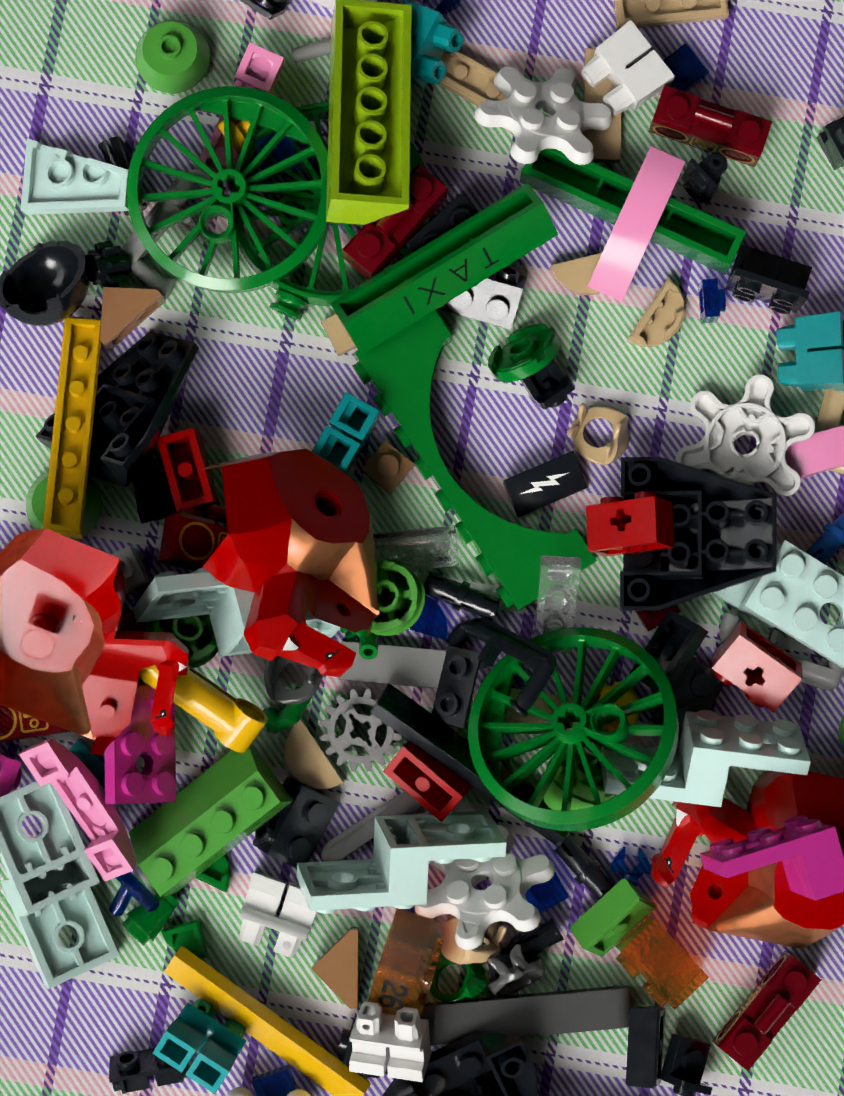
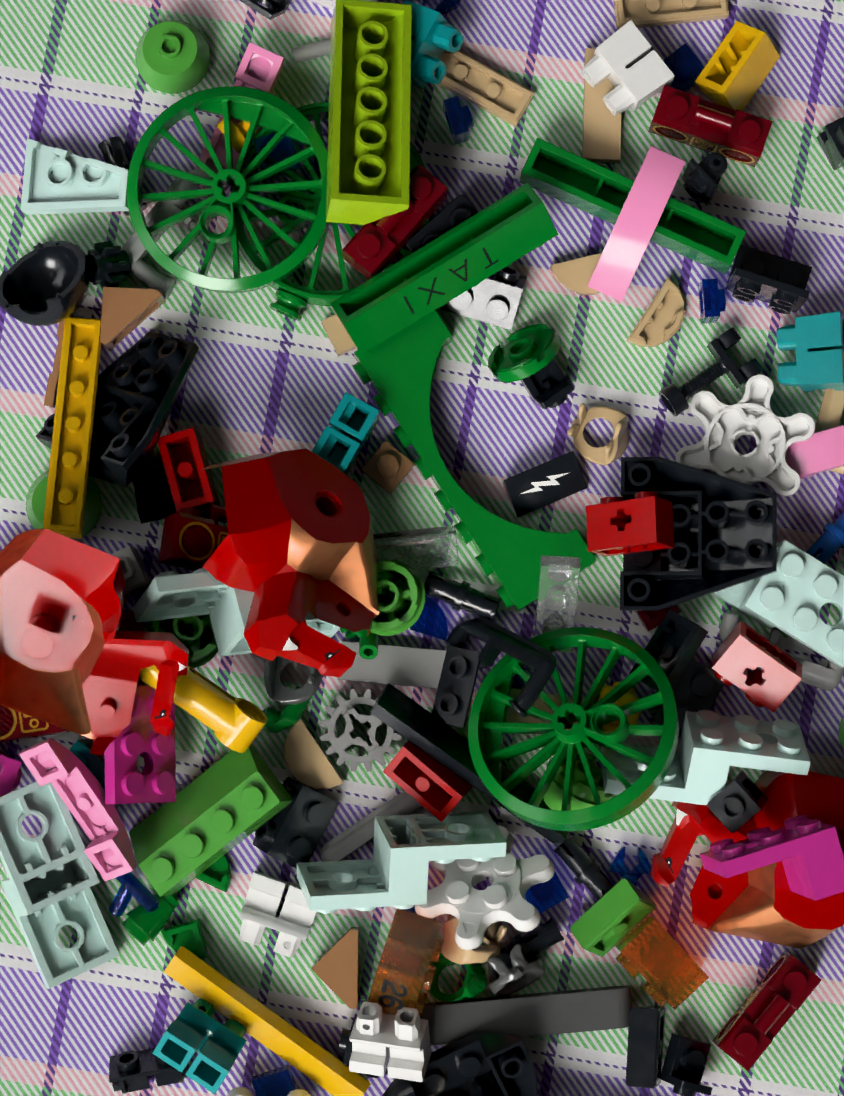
(51, 391): none -> medium nougat piece
(458, 119): none -> clear blue plate
(536, 132): white plate -> none
(676, 397): none -> black bar
(737, 802): none -> black bracket
(738, 67): none -> yellow brick

